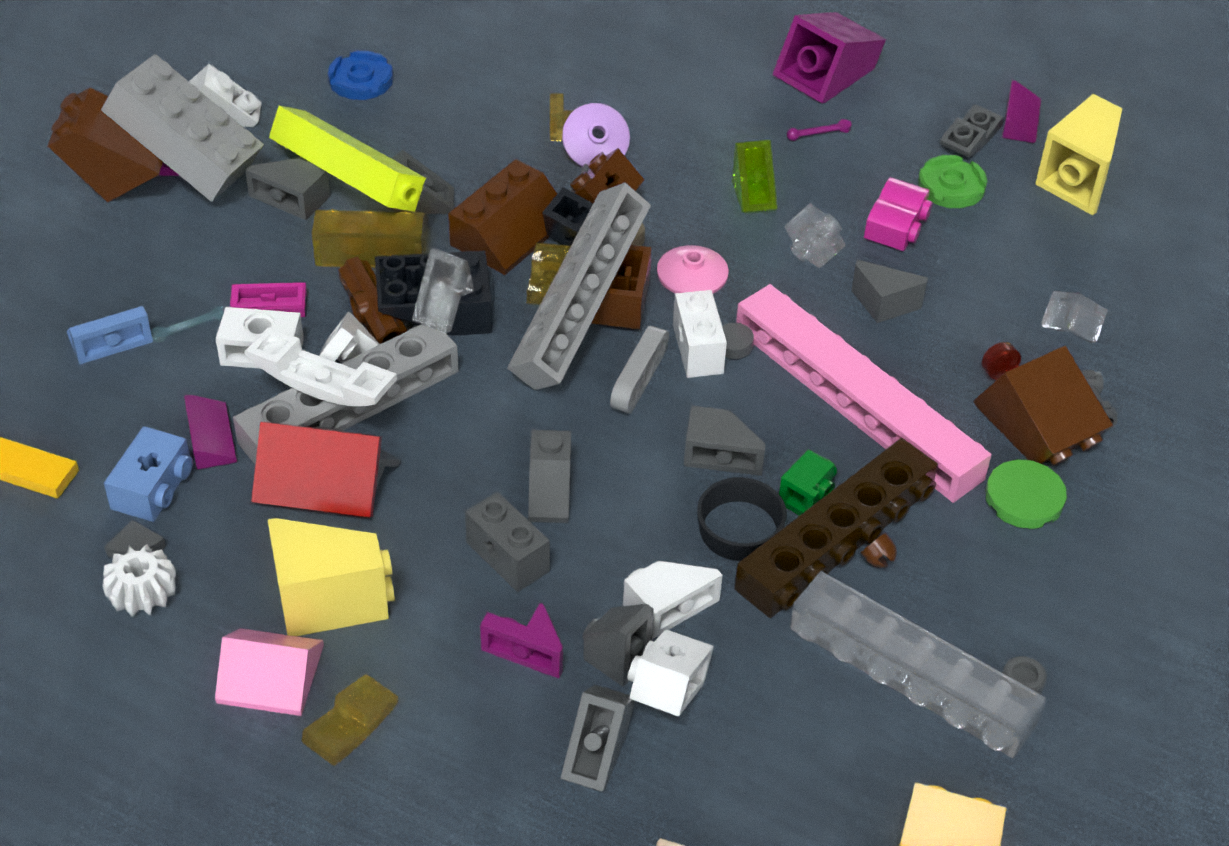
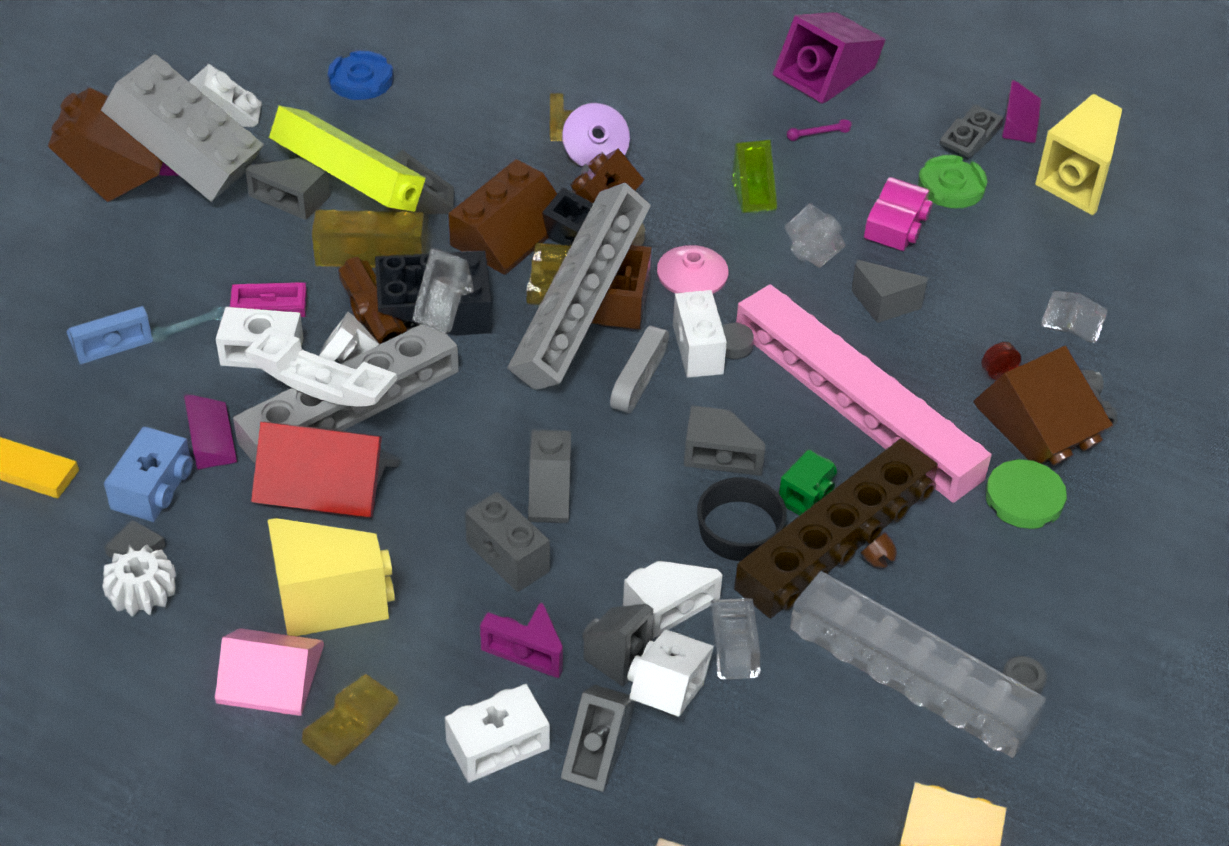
(497, 732): none -> white brick
(735, 639): none -> clear slope

